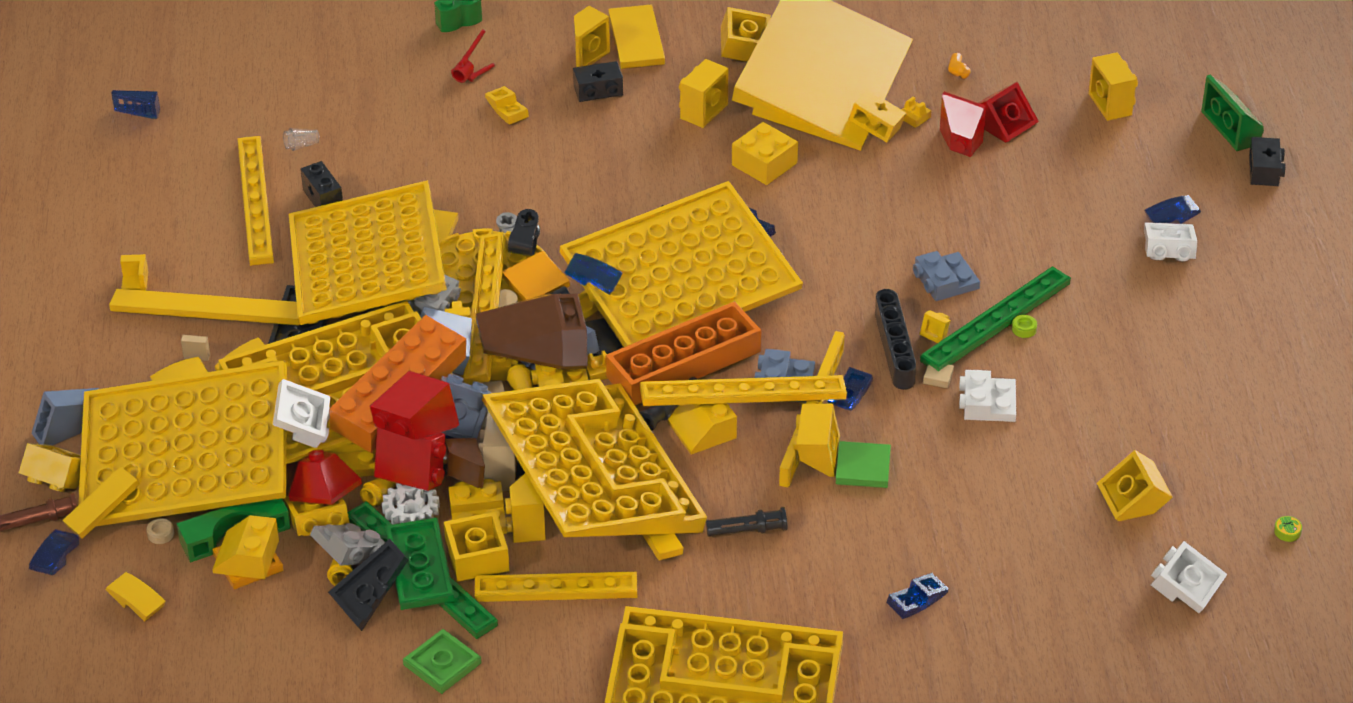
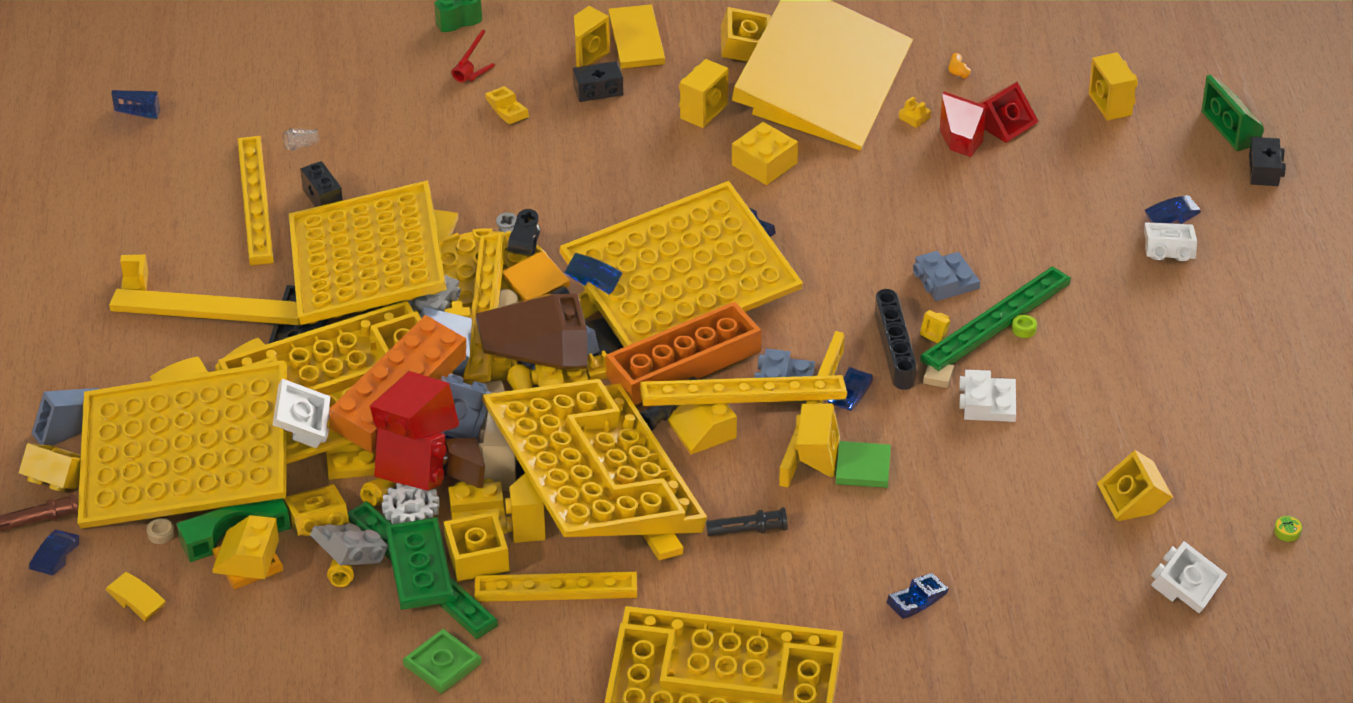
(101, 502): yellow tile -> none
(195, 346): tan tile -> none
(322, 479): red slope -> none
(369, 583): black wing -> none
(877, 116): yellow brick -> none

